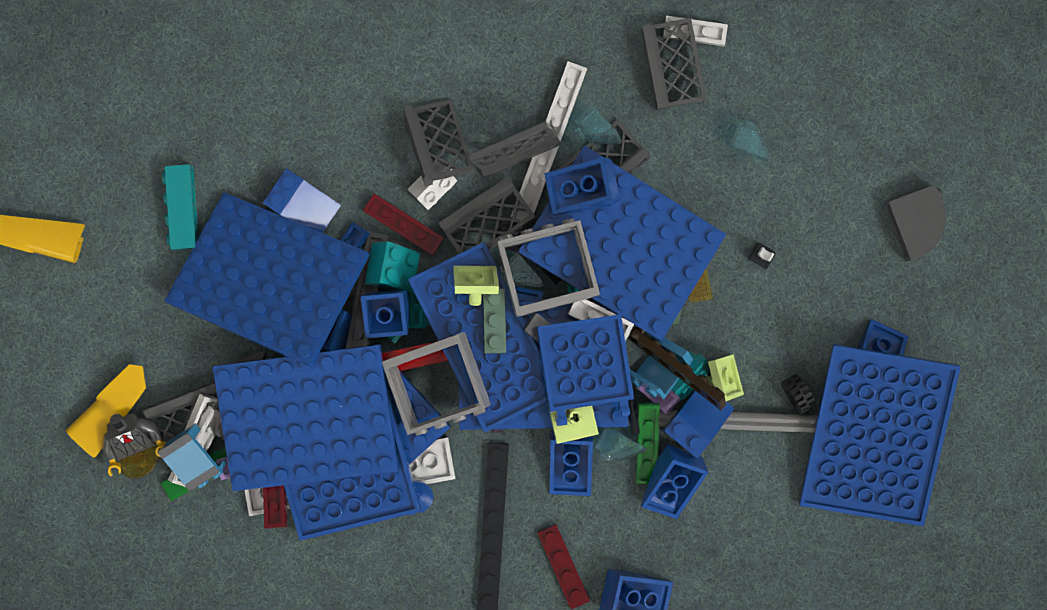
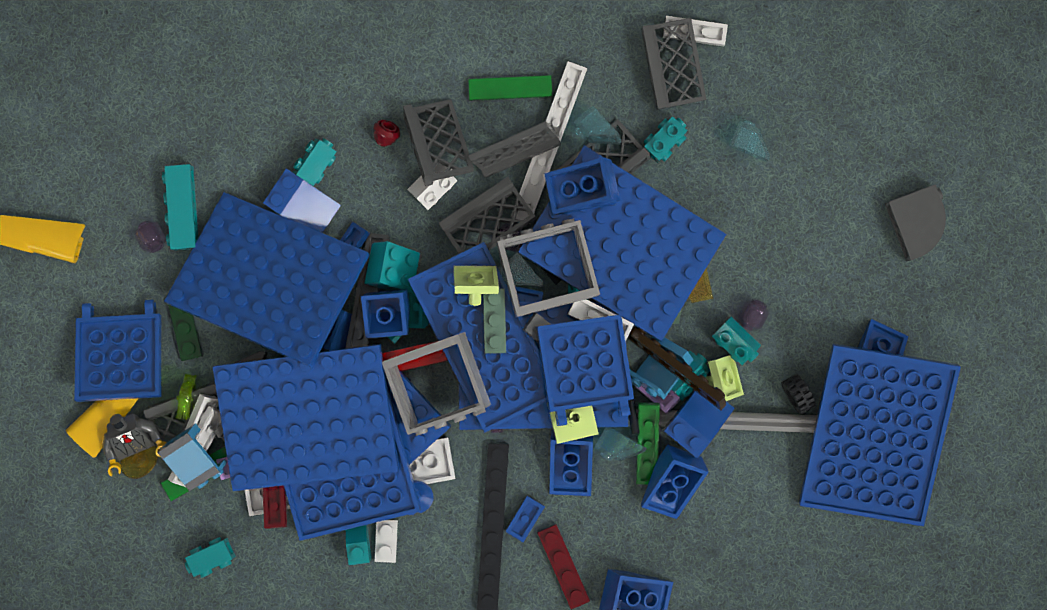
(118, 355): none -> blue plate
(150, 236): none -> clear purple head
(185, 334): none -> dark green plate
(185, 396): none -> clear neon green piece
(203, 560): none -> teal brick
(317, 157): none -> teal brick
(358, 545): none -> teal slope
(385, 132): none -> dark red cone
(386, 541): none -> white plate
(403, 224): dark red plate -> none
(510, 88): none -> green tile
(525, 518): none -> blue plate
(670, 133): none -> teal brick
(737, 341): none -> teal brick
(753, 314): none -> clear purple head
(762, 255): black piece -> none

